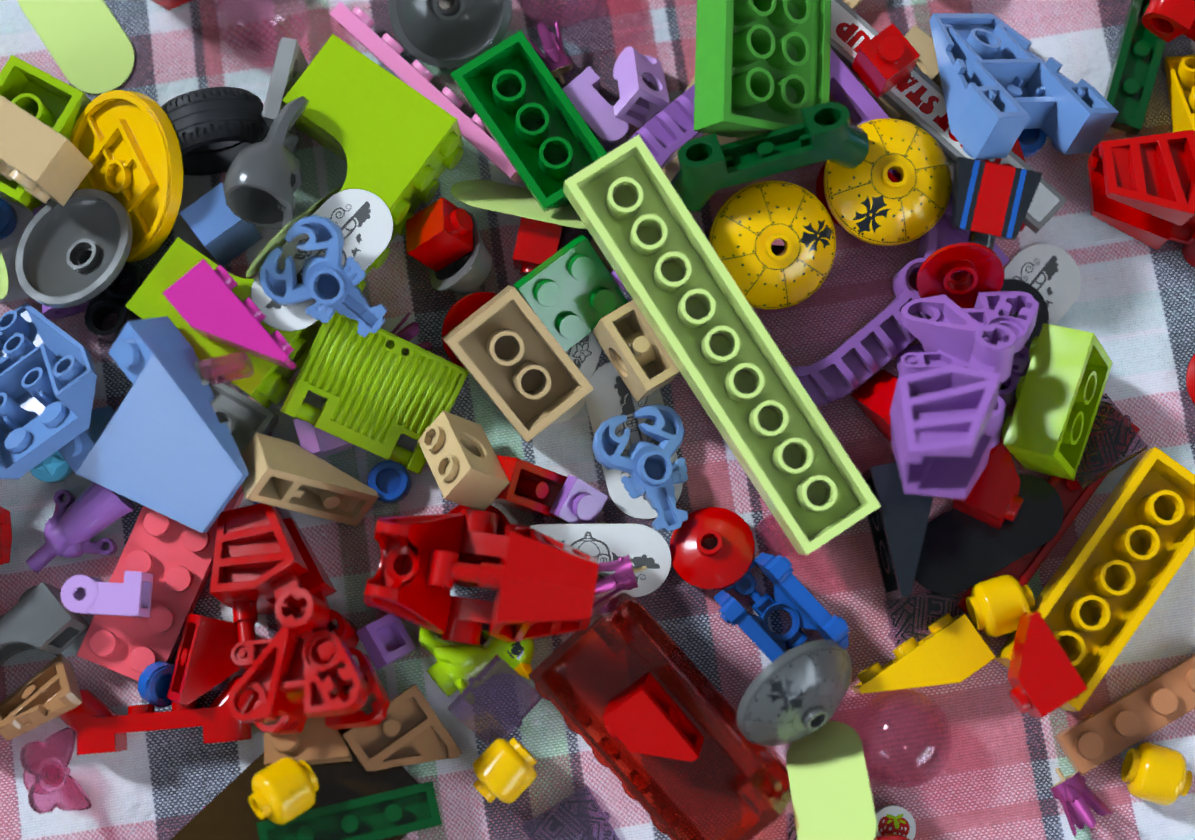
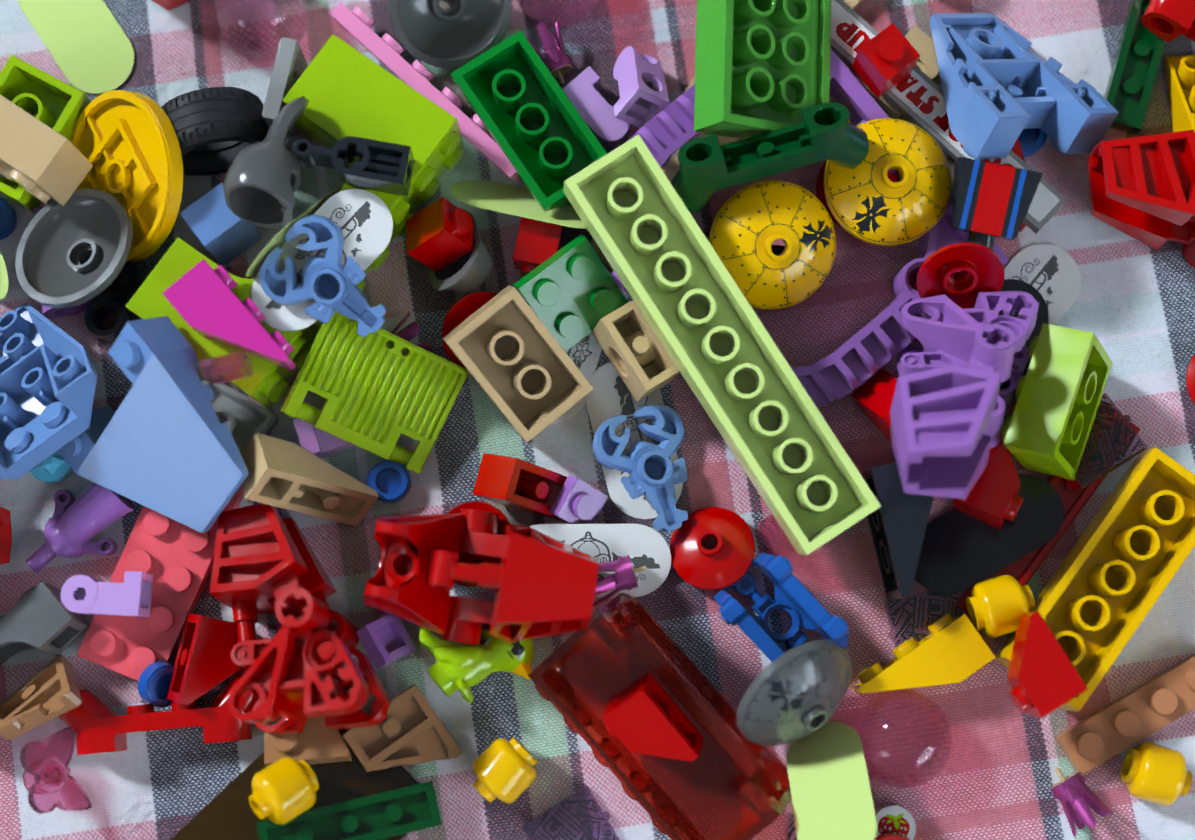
(382, 166): none -> black piece
(463, 461): tan brick -> none
(494, 701): clear purple piece -> none

